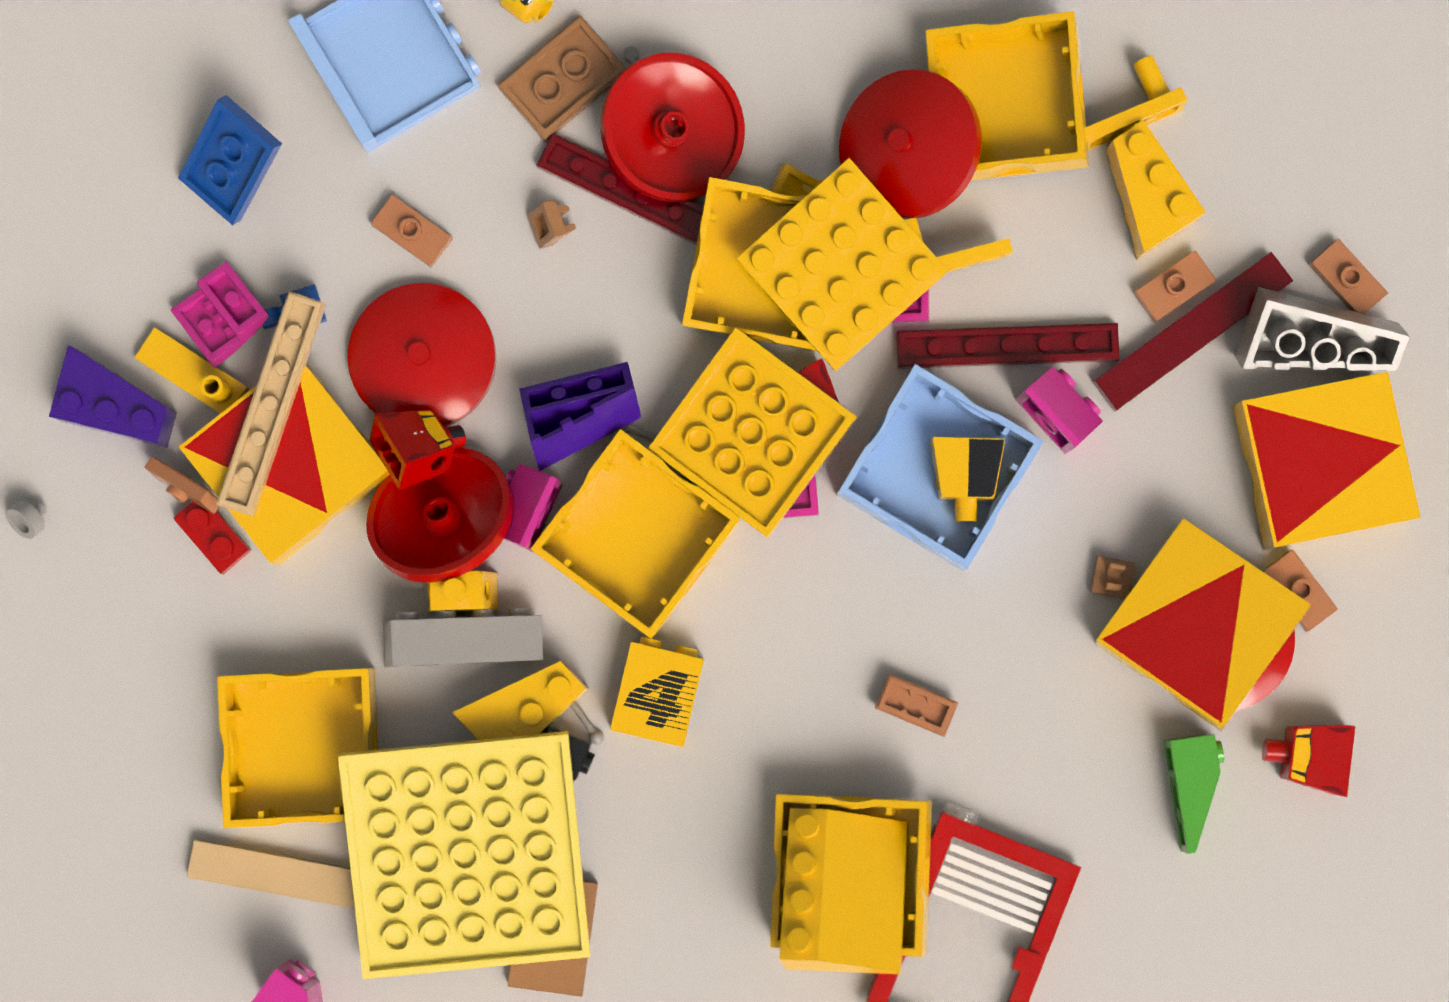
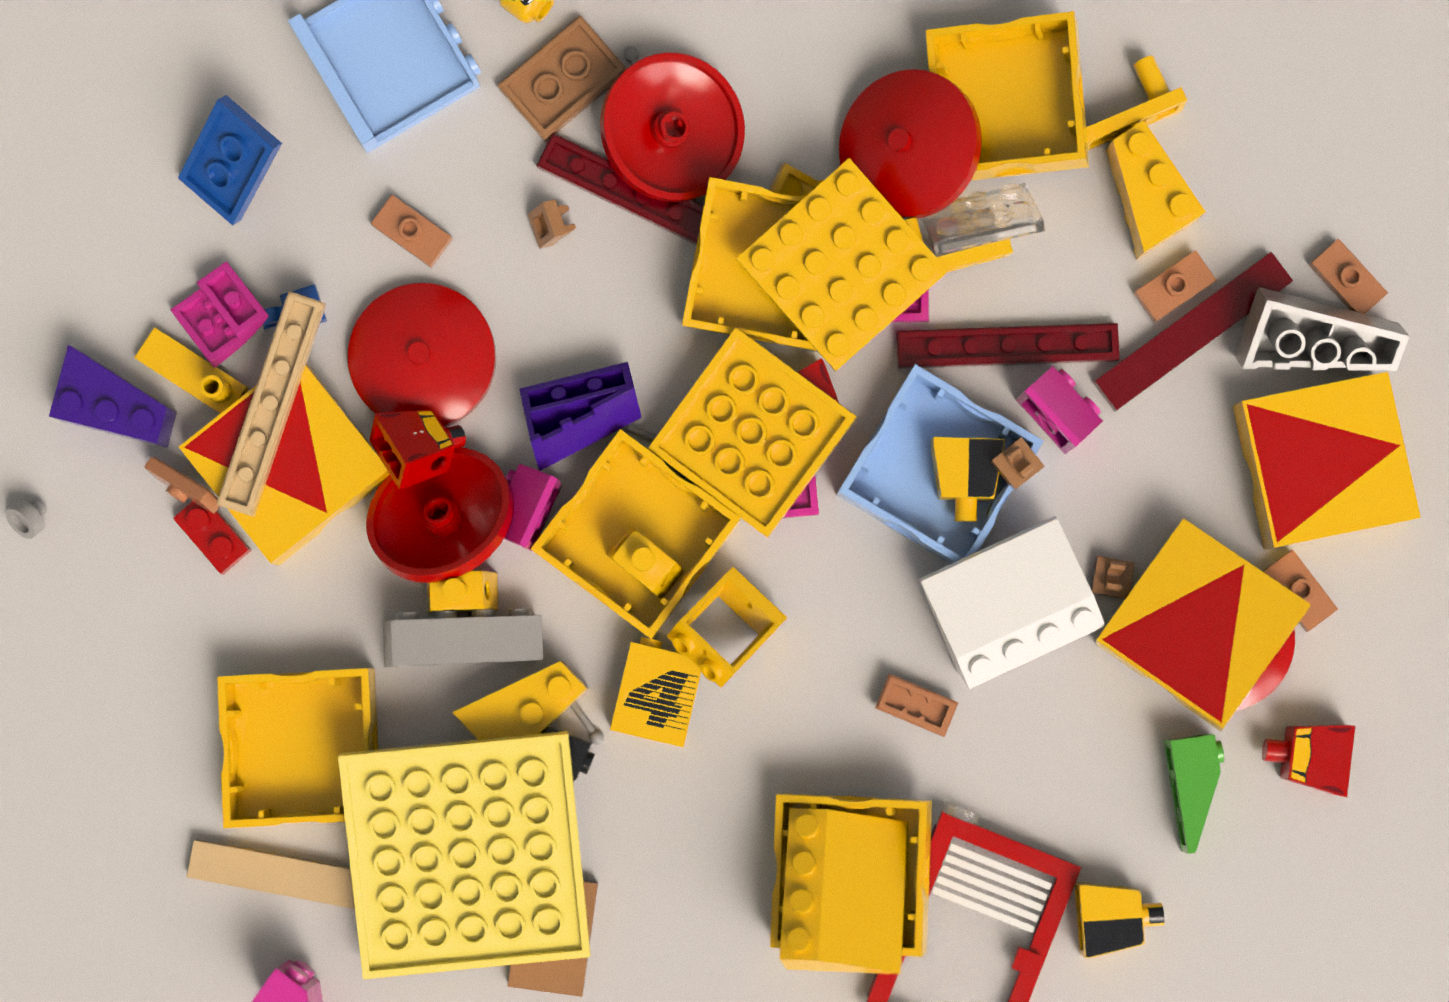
(646, 562): none -> yellow torso
(748, 605): none -> yellow window
(984, 219): none -> clear plate
(1011, 602): none -> white slope
(1017, 464): none -> medium nougat tile
(1112, 918): none -> torso

